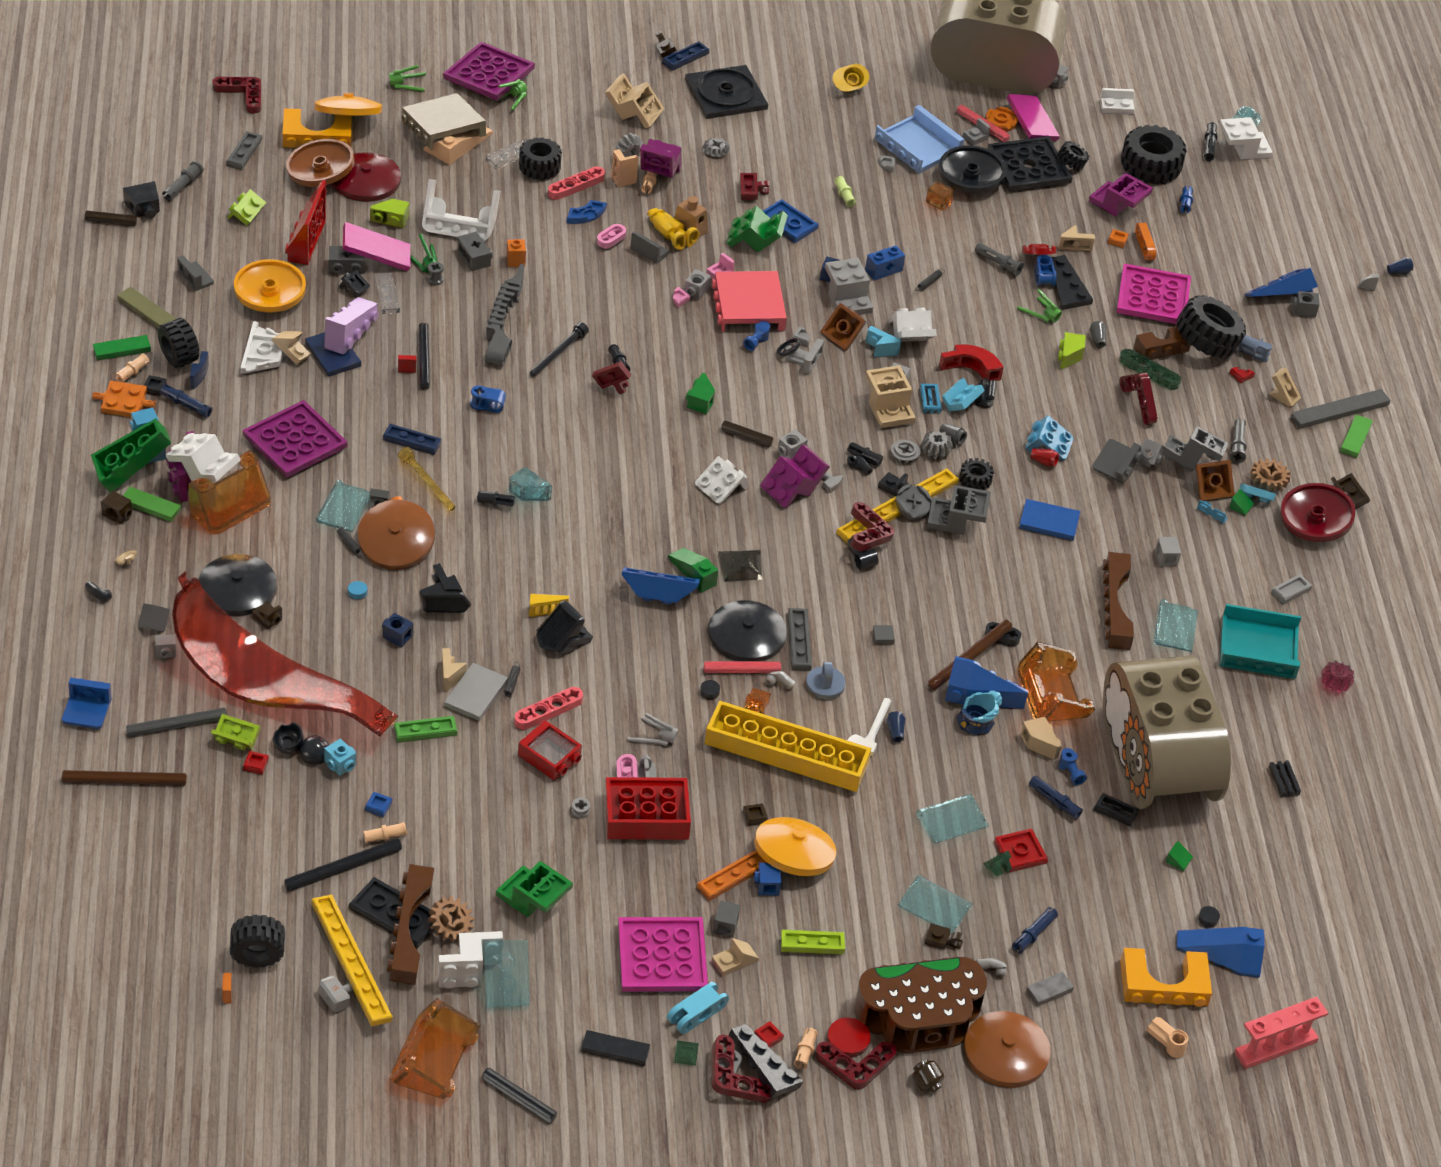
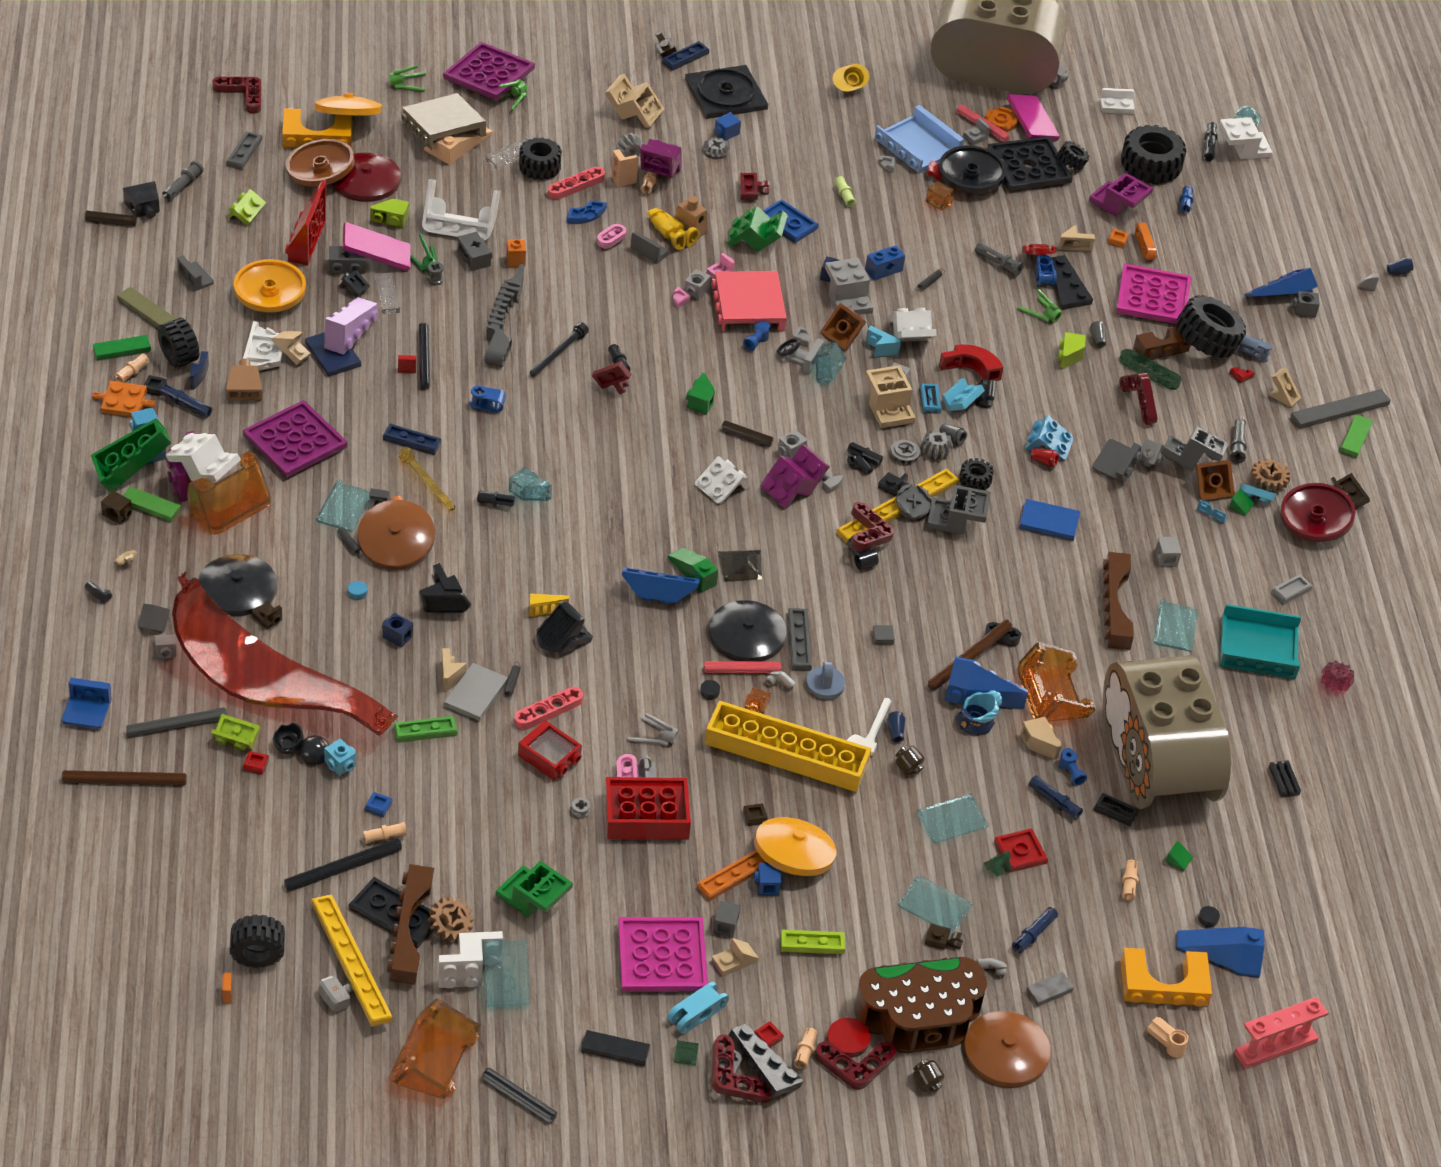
(244, 382): none -> medium nougat torso
(727, 126): none -> blue brick
(828, 362): none -> clear light blue slope
(909, 760): none -> dark brown head
(933, 170): none -> red tile
(1130, 880): none -> light nougat pin

